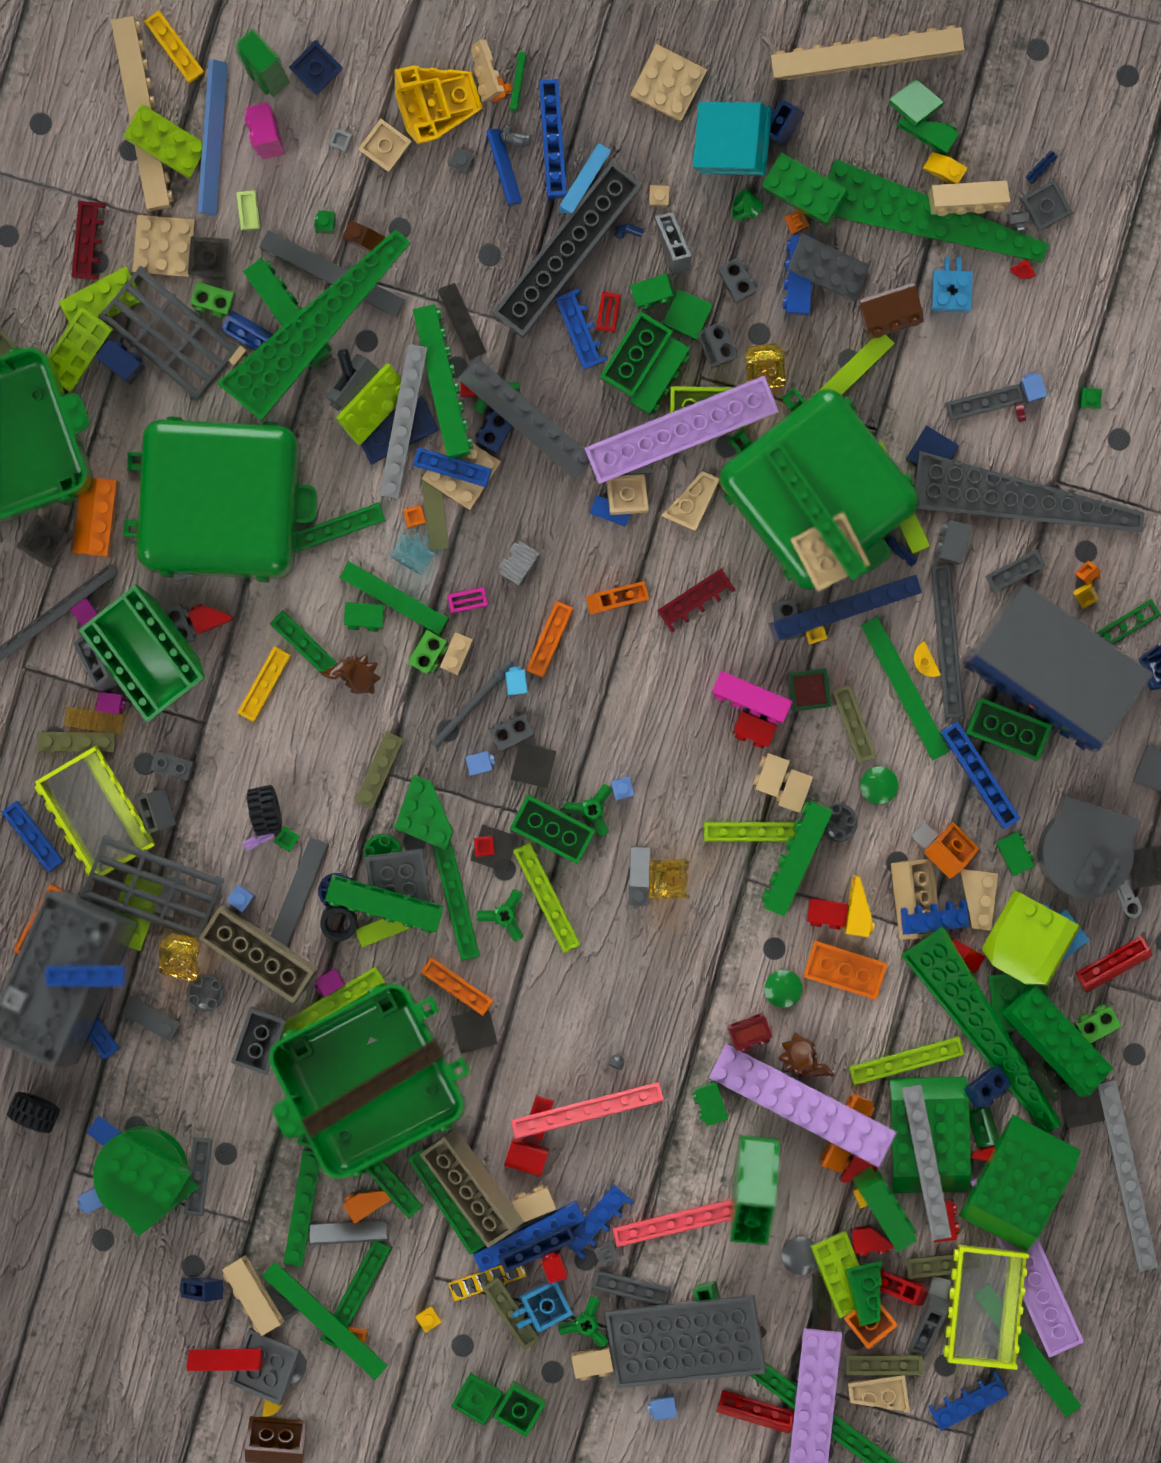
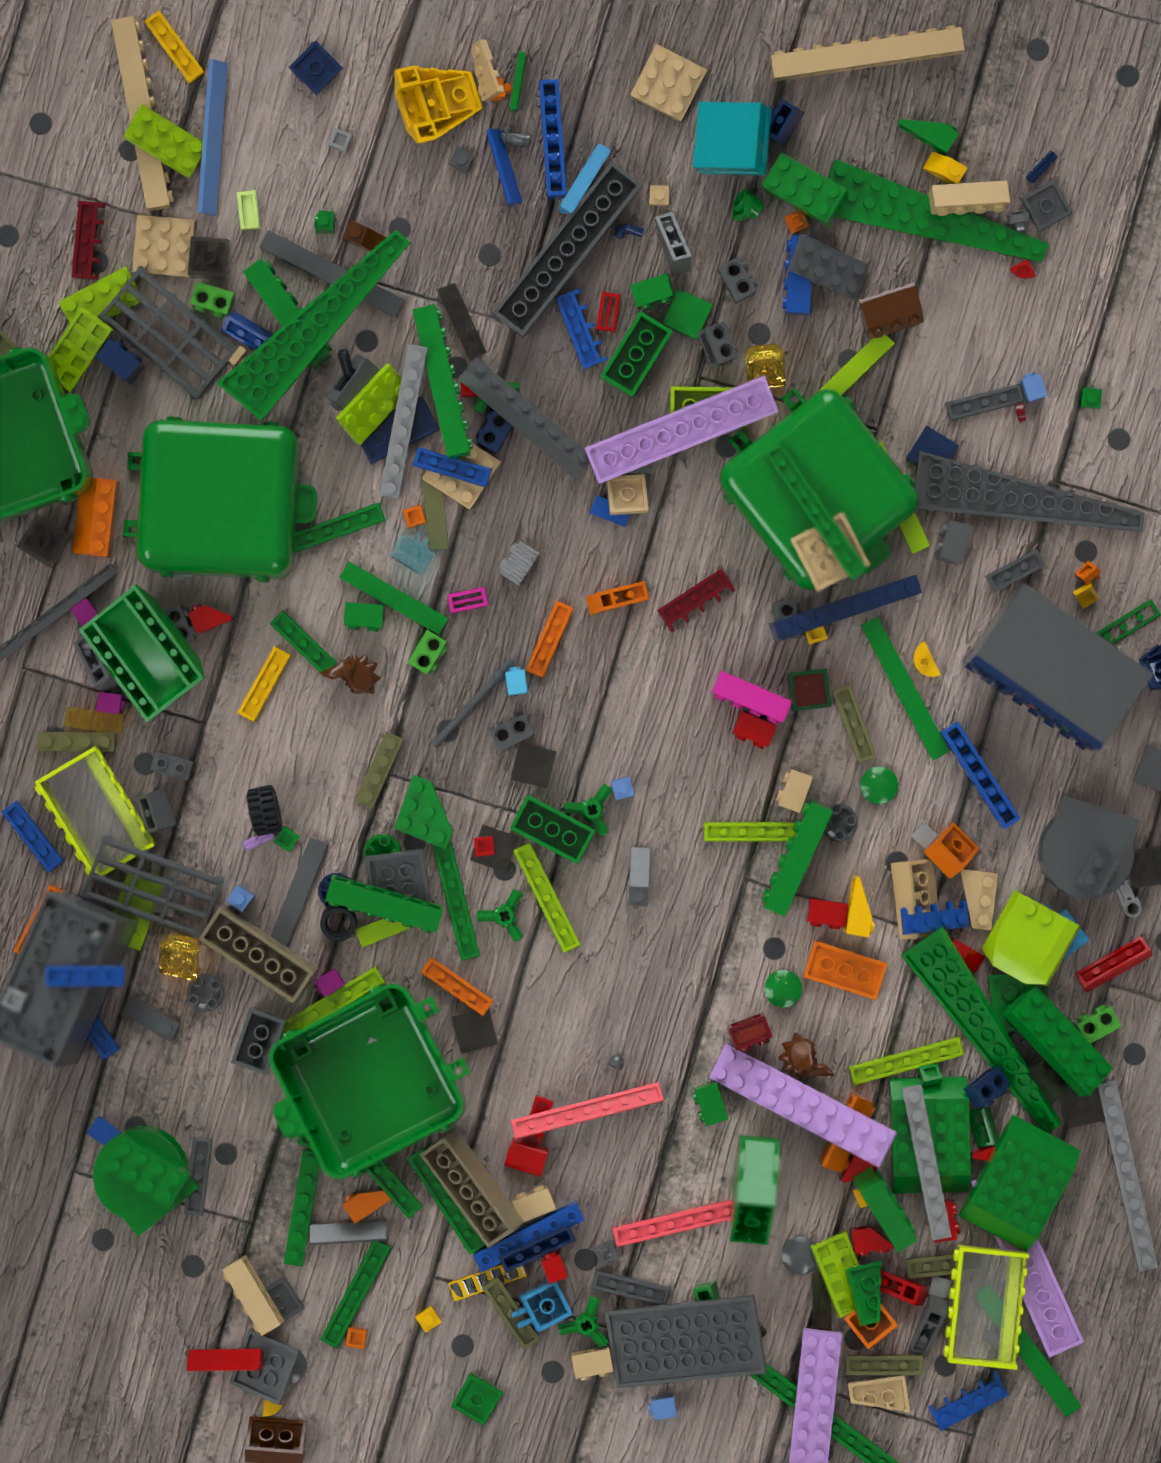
(33, 1112): black tyre -> none
(89, 1201): medium blue brick -> none
(202, 1289): dark blue slope -> none
(261, 63): green brick -> none
(264, 130): dark pink brick -> none
(325, 1320): green tile -> none
(373, 1088): dark brown tile -> none
(384, 145): tan plate -> none
(456, 653): tan brick -> none
(480, 762): medium blue brick -> none
(519, 1408): green brick -> none
(598, 1218): blue hinge -> none
(659, 376): green brick -> none
(668, 879): clear yellow brick -> none
(692, 504): tan wing -> none
(755, 1411): red slope -> none
(771, 774): tan brick -> none
(901, 551): dark blue axle -> none
(916, 102): tile -> none
(930, 1074): none -> green plate
(947, 641): dark grey tile -> none
(958, 280): dark azure hinge -> none
(1008, 729): green brick -> none
(1014, 853): green brick -> none

